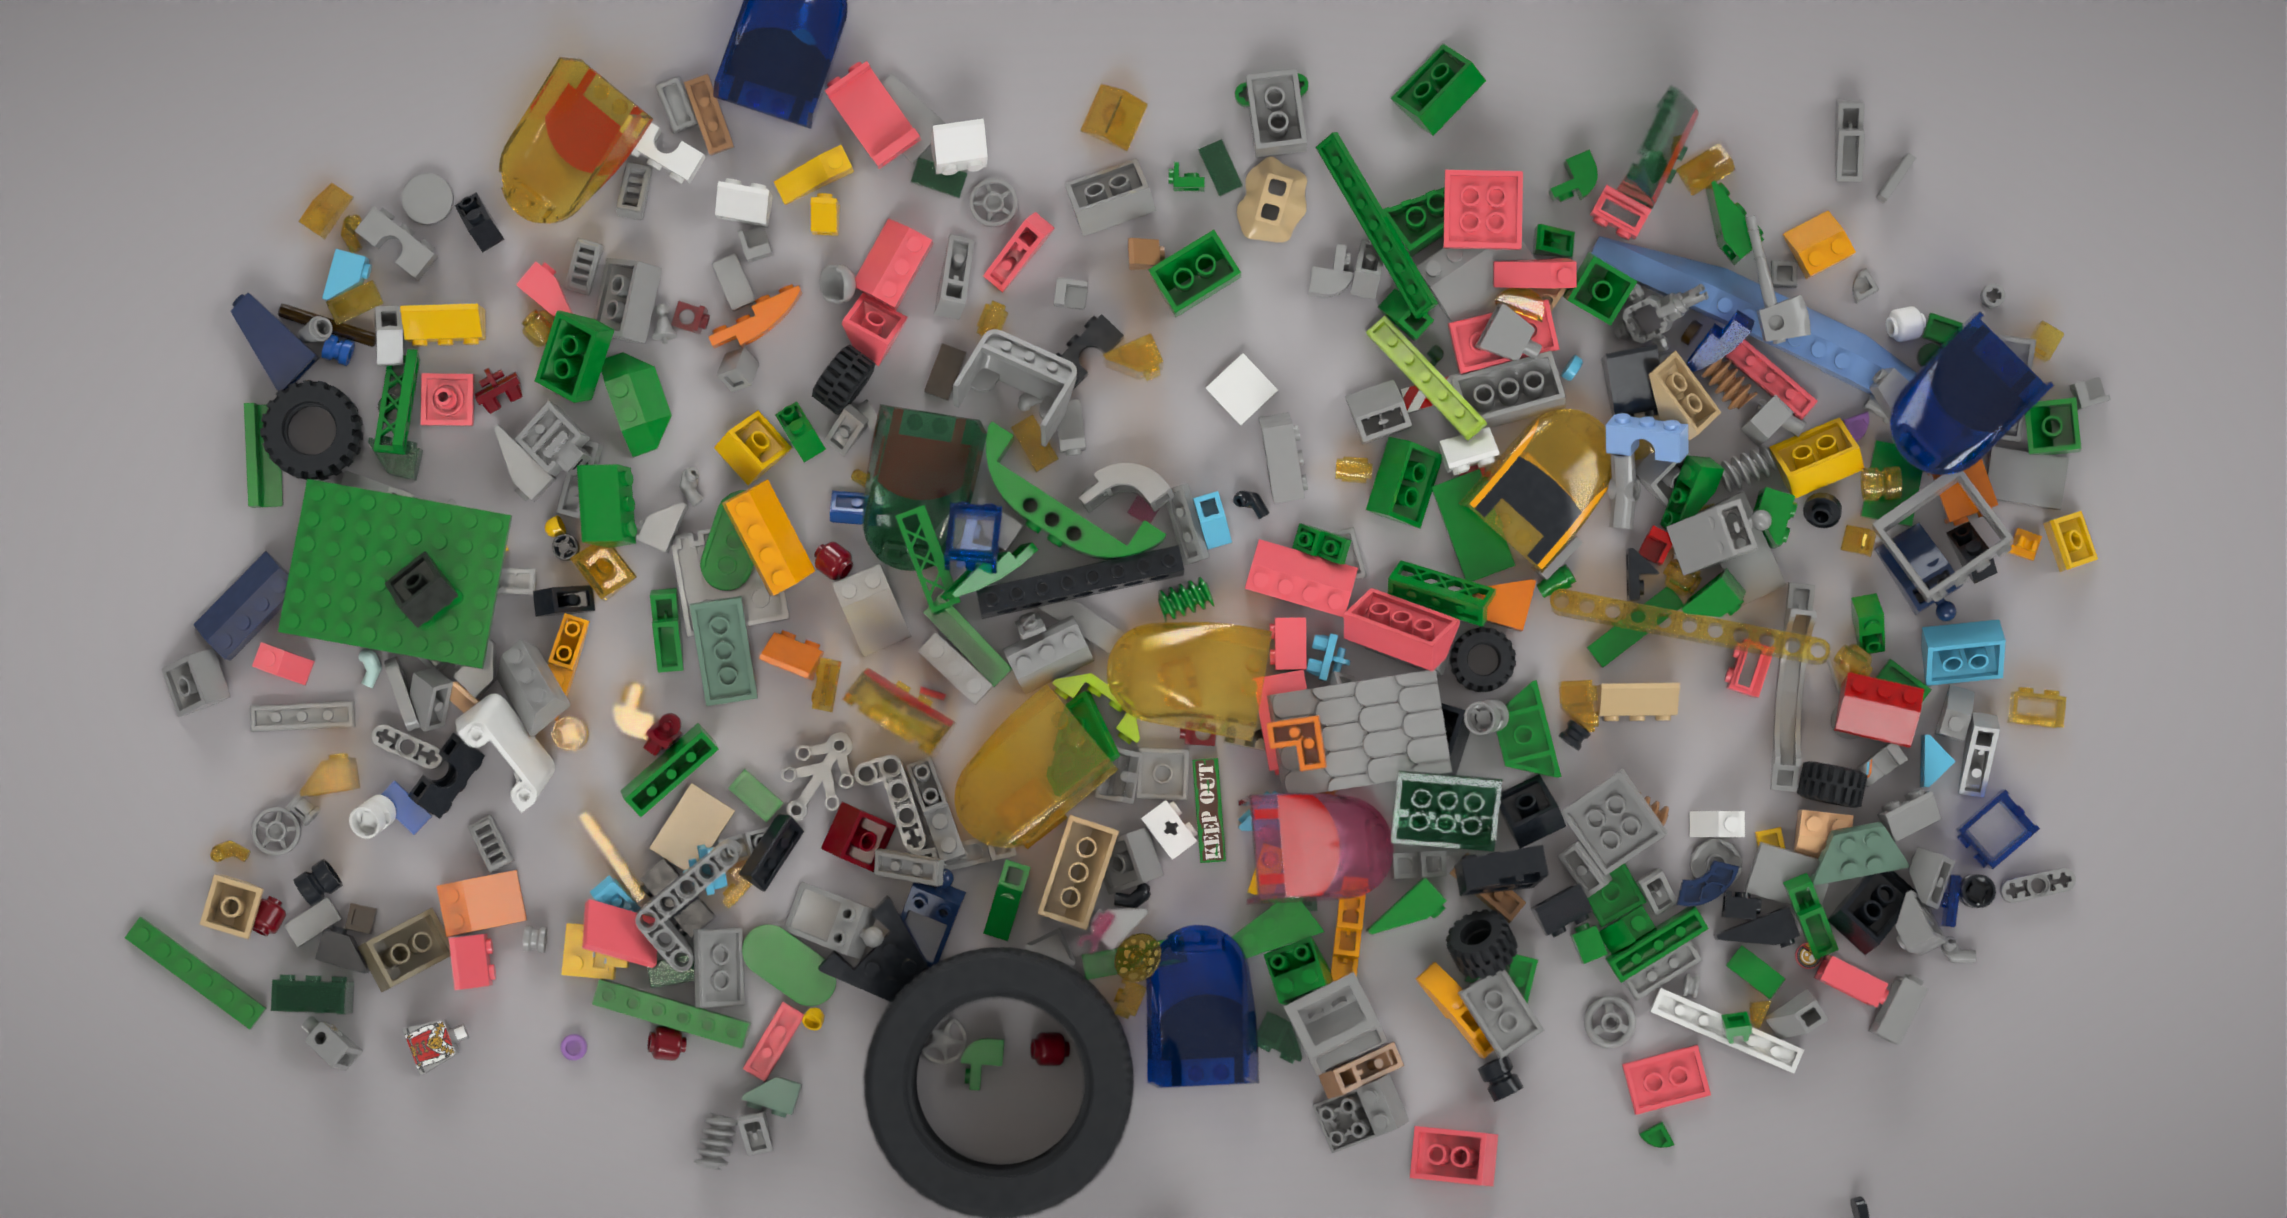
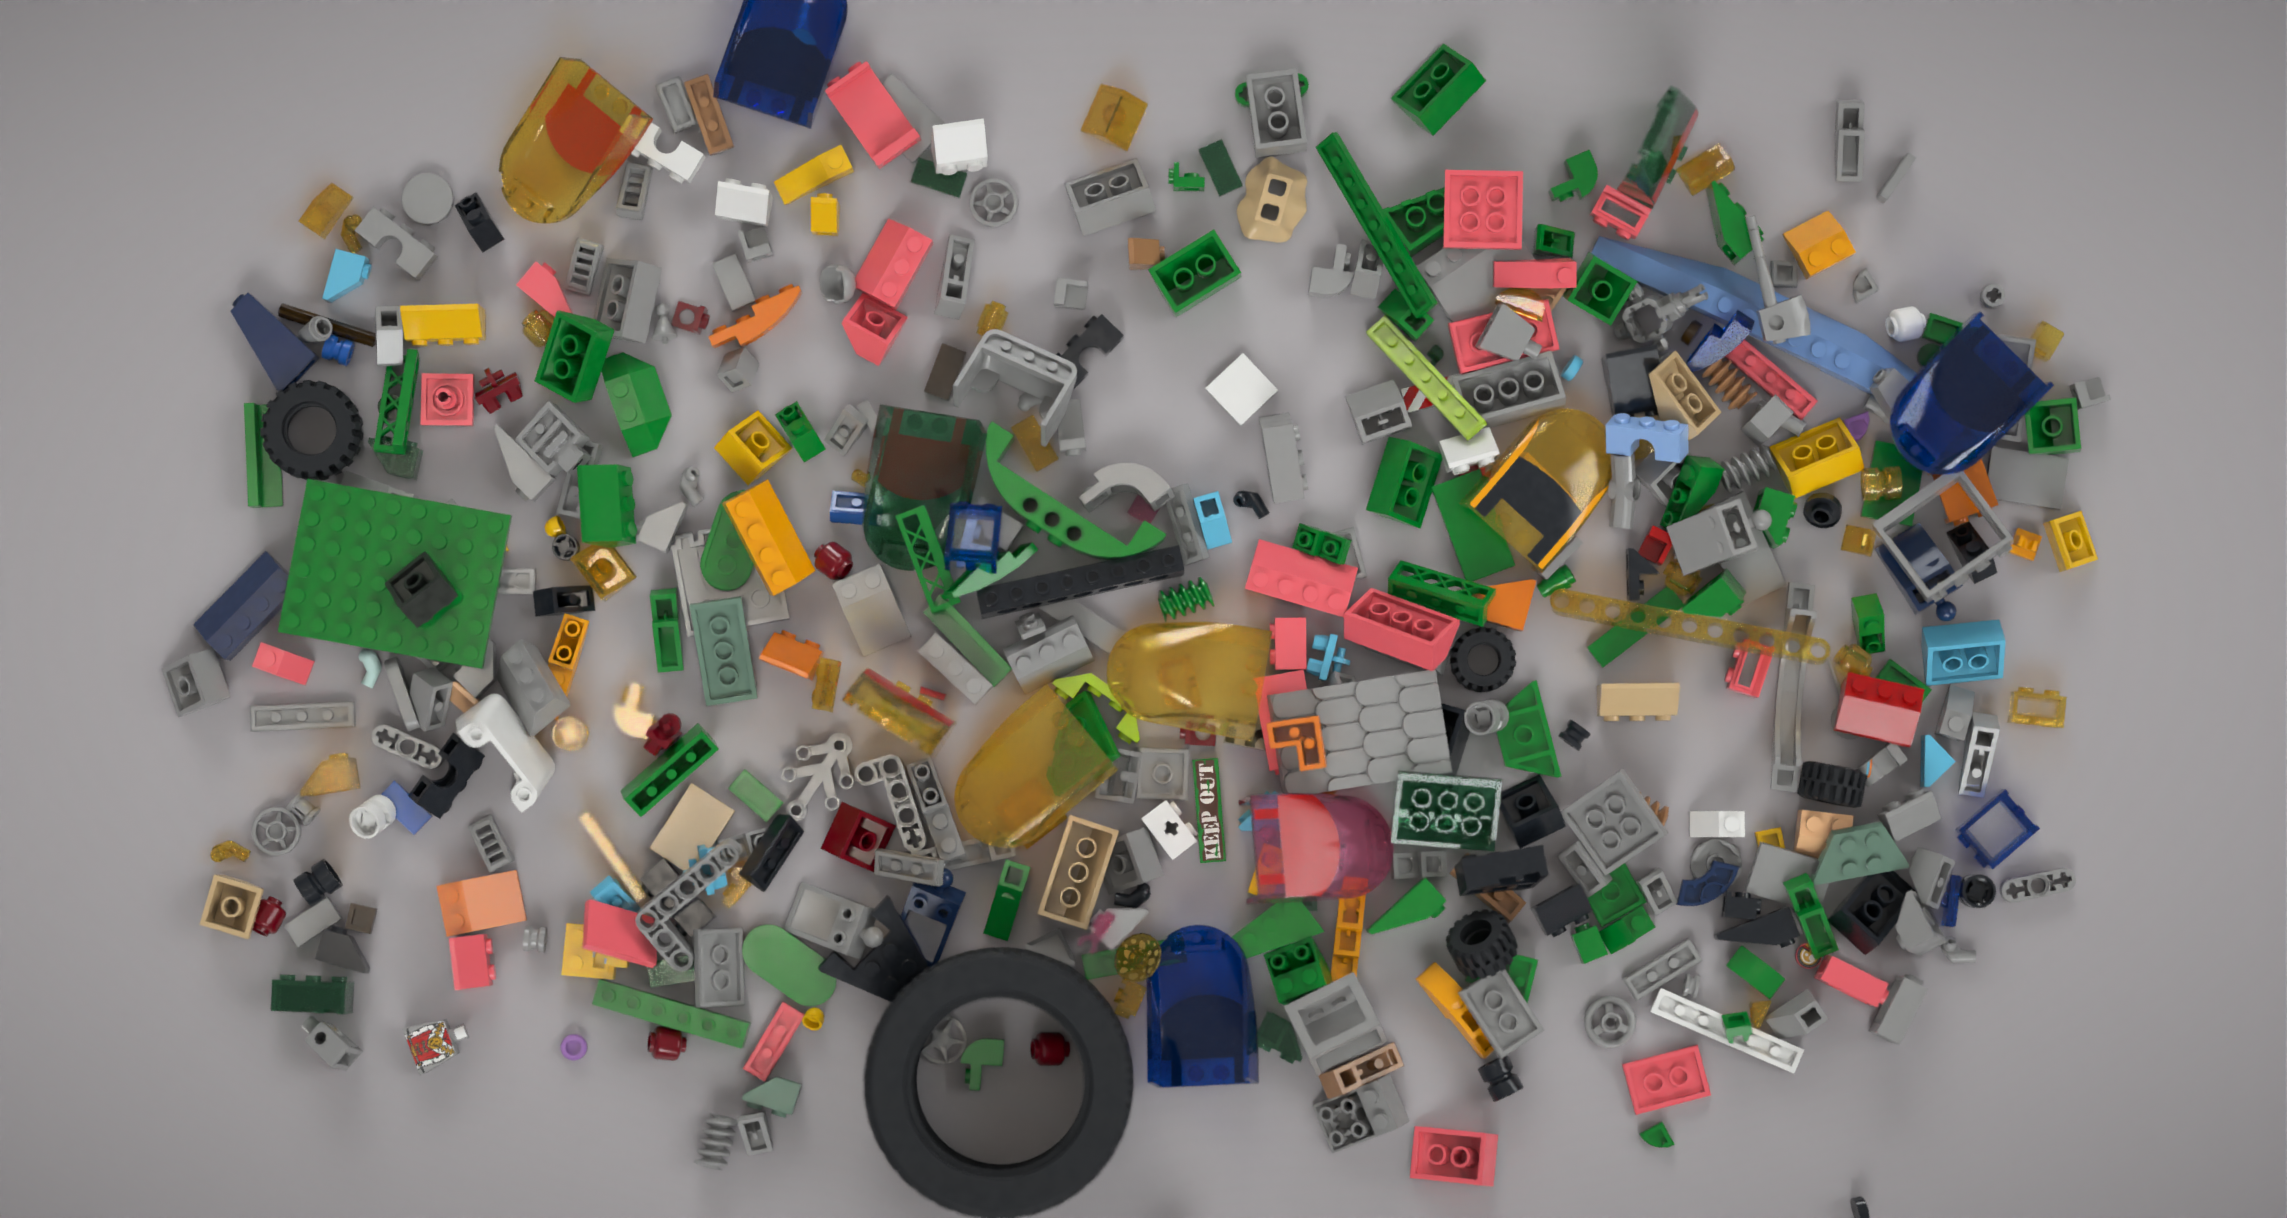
(195, 973): green plate -> none
(355, 302): clear yellow slope -> none
(406, 949): dark tan slope -> none
(843, 379): black tyre -> none
(1018, 251): coral slope -> none
(1136, 359): clear yellow slope -> none
(1353, 469): clear yellow brick -> none
(1577, 702): clear yellow slope -> none
(1657, 943): green slope -> none

